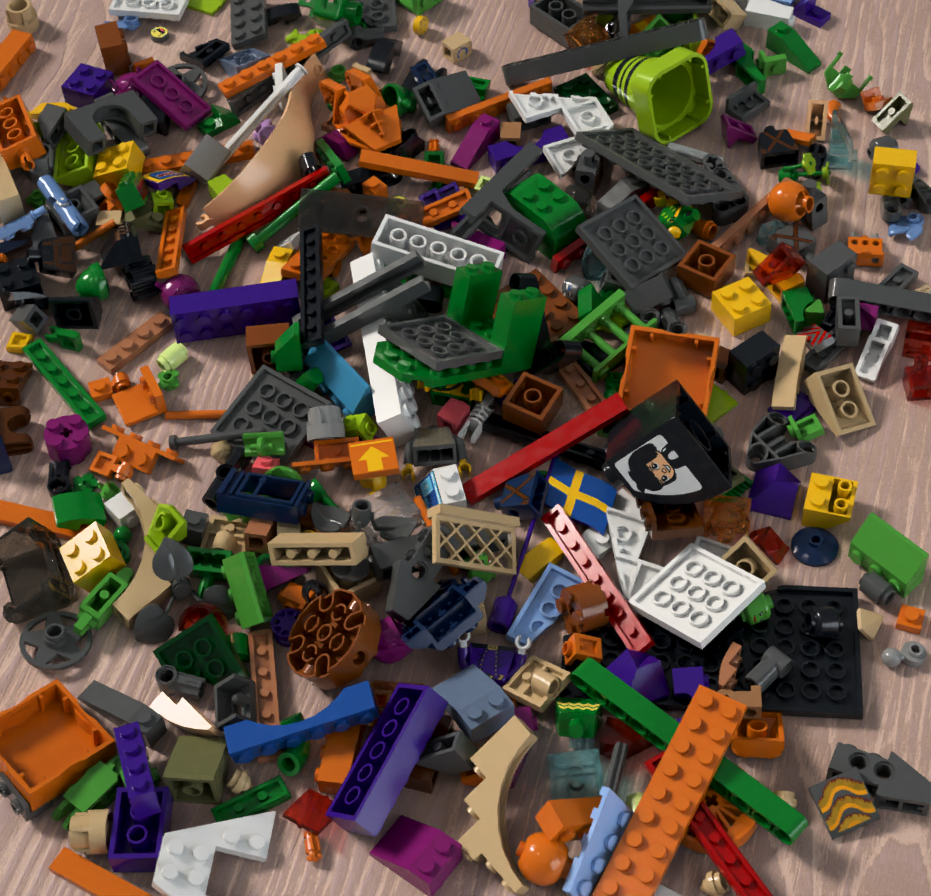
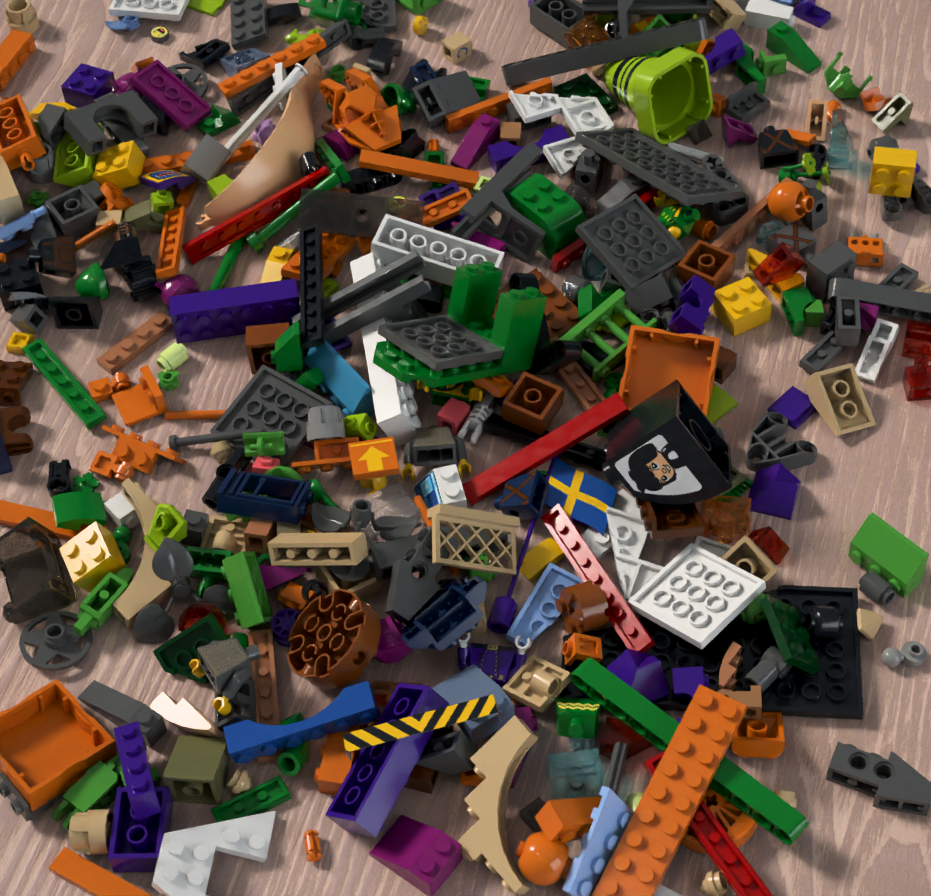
(62, 205): medium blue piece -> none
(66, 338): green plate -> none
(68, 439): magenta brick -> none
(108, 490): bright green plate -> none
(113, 48): dark orange brick -> none
(132, 191): green brick -> none
(181, 683): dark grey piece -> none
(226, 667): none -> dark grey torso
(310, 811): clear red piece -> none
(374, 187): orange brick -> none
(420, 723): none -> sticker
(529, 812): none -> clear smoke plate
(697, 300): none -> dark purple arch
(699, 132): none -> clear smoke plate
(719, 105): none -> orange bracket
(753, 362): black brick -> none
(789, 372): tan slope -> none
(790, 634): none -> dark green plate
(805, 428): bright green bracket -> none
(813, 553): dark blue dish -> none
(817, 338): dark grey tile -> none
(828, 501): yellow slope -> none
(844, 803): slope -> none
(909, 224): medium blue plate -> none
(910, 619): orange plate -> none

